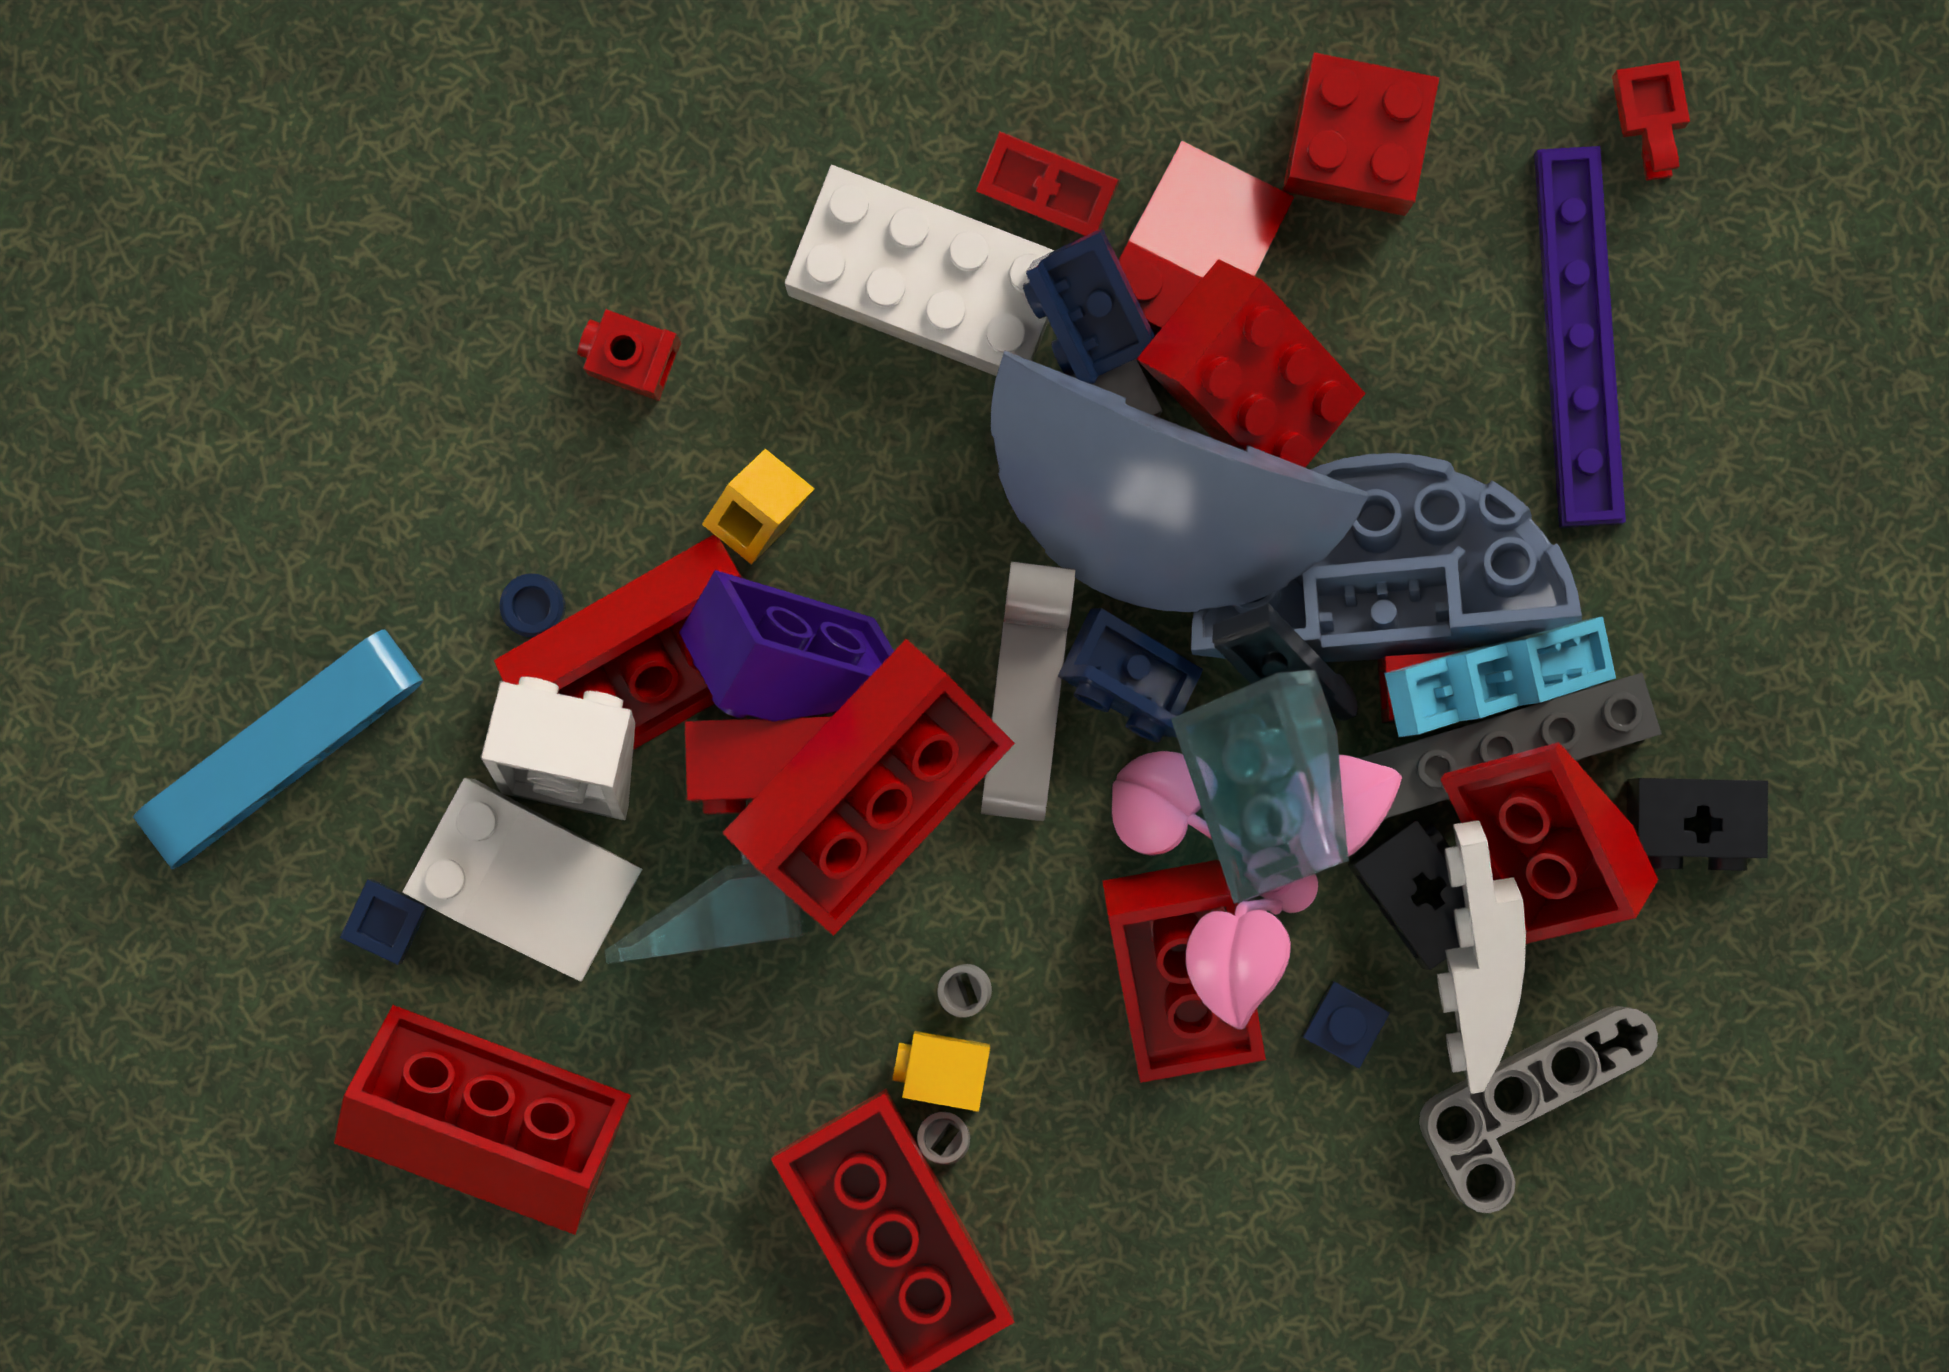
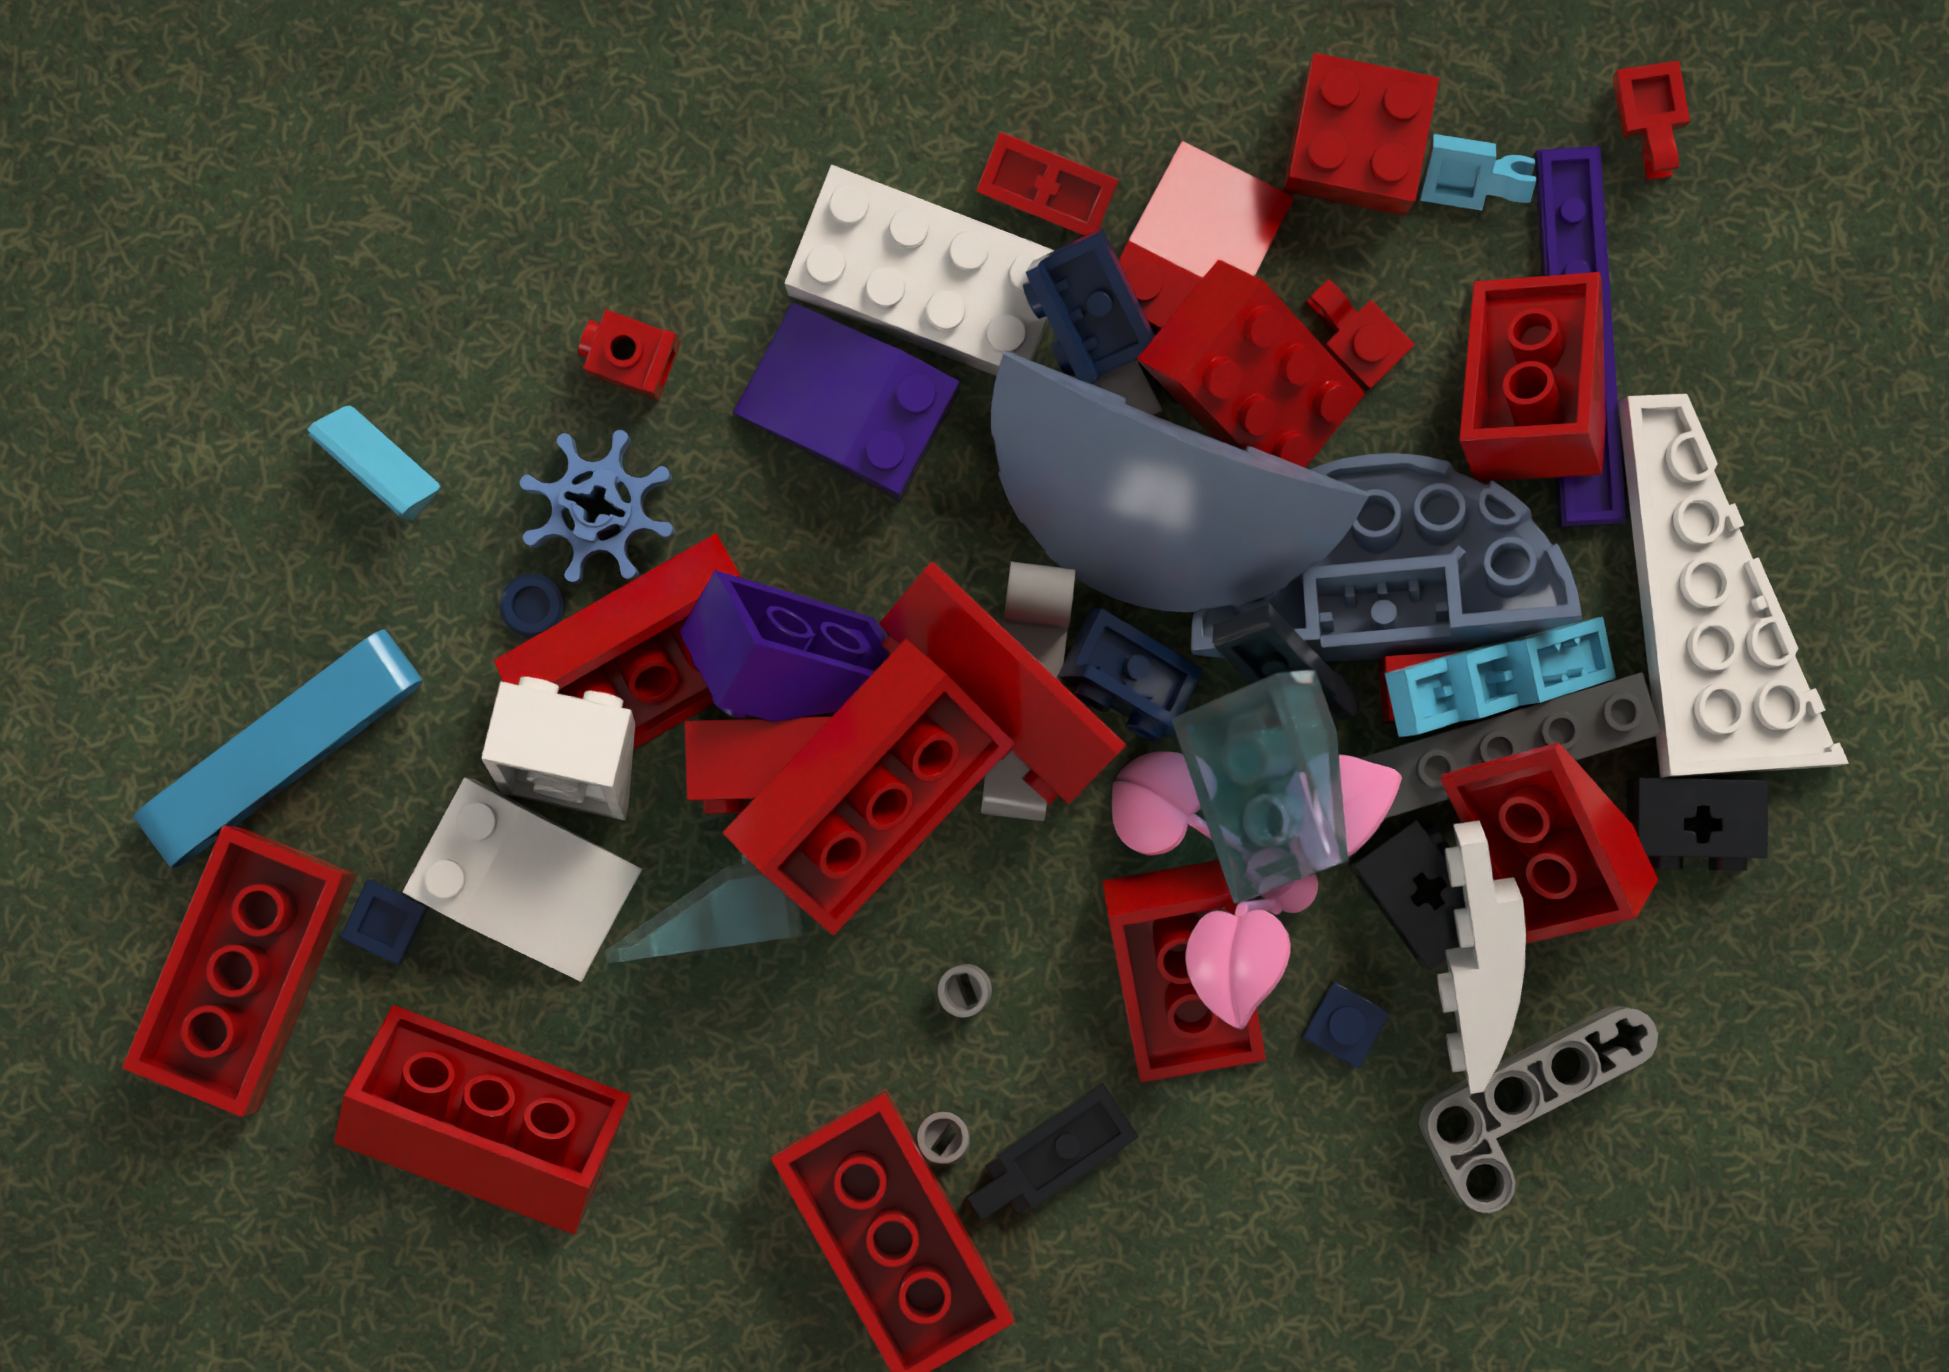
(239, 971): none -> red brick
(375, 461): none -> medium azure slope
(607, 478): none -> medium blue gear
(758, 506): yellow brick -> none
(848, 400): none -> dark purple slope
(942, 1070): yellow brick -> none
(1049, 725): none -> red slope
(1054, 1154): none -> black hinge
(1364, 340): none -> red plate
(1466, 170): none -> medium azure plate
(1535, 378): none -> red slope
(1711, 622): none -> white wing

